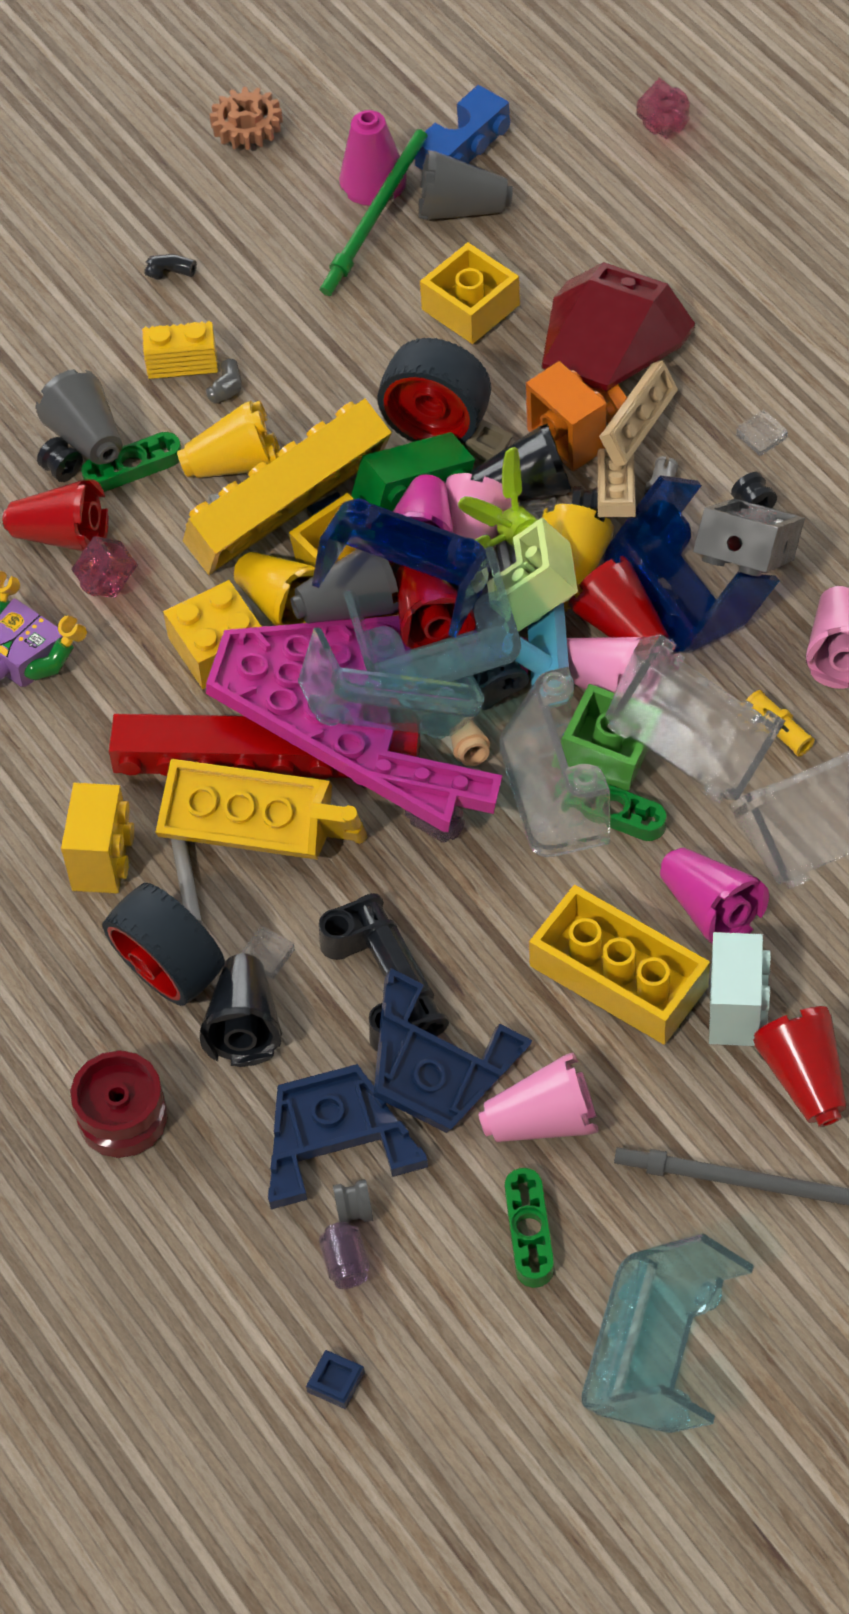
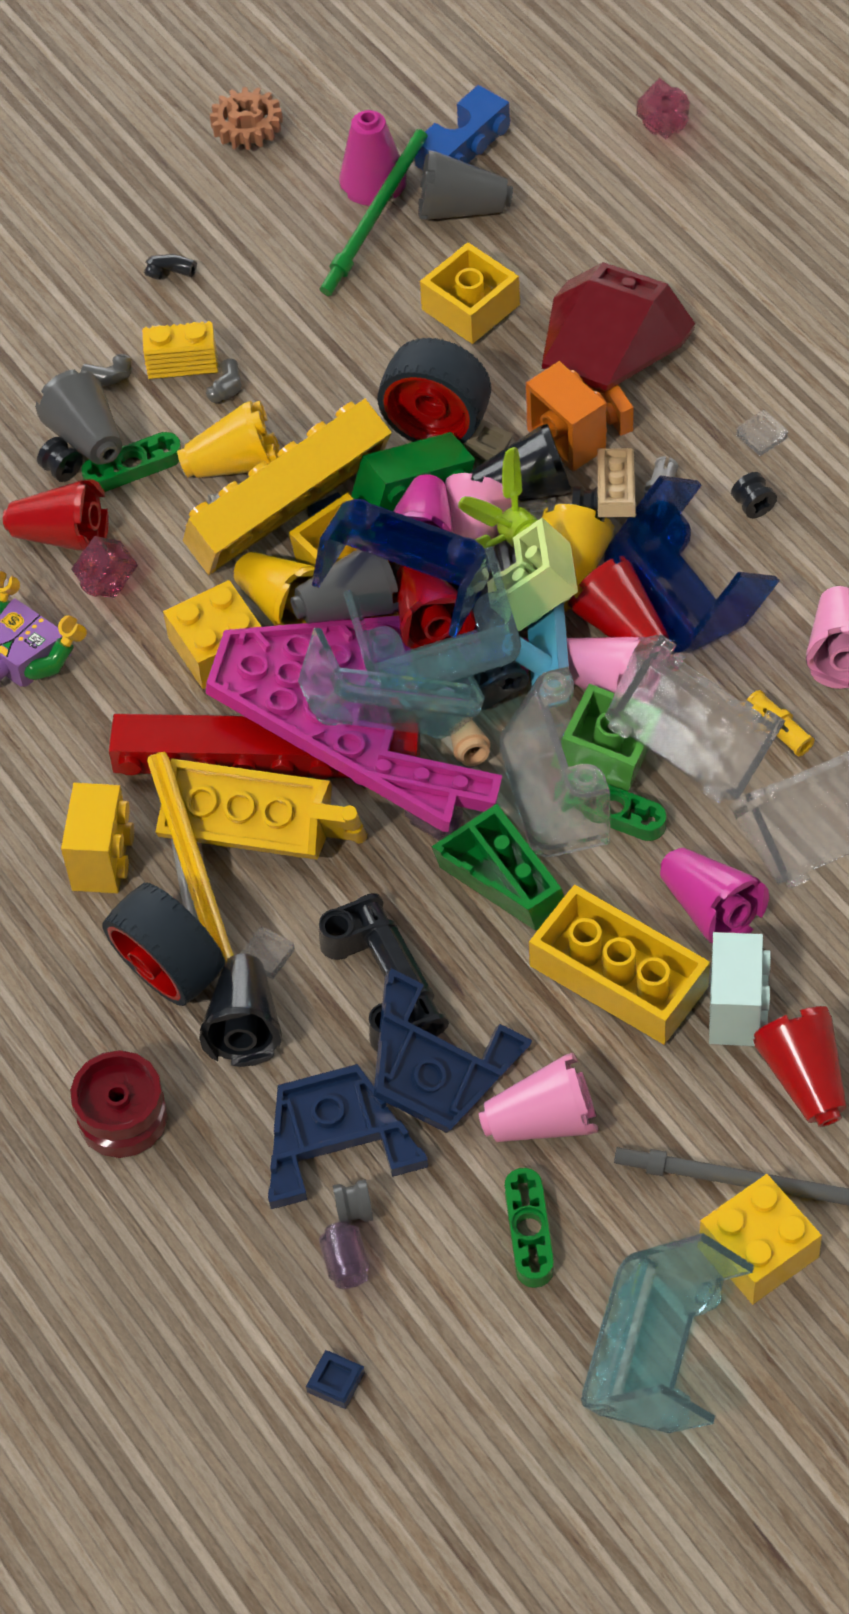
(117, 372): none -> dark grey arm
(188, 850): none -> yellow axle
(500, 866): none -> green wedge
(638, 413): tan tile -> none
(748, 536): dark grey brick -> none
(766, 1232): none -> yellow brick

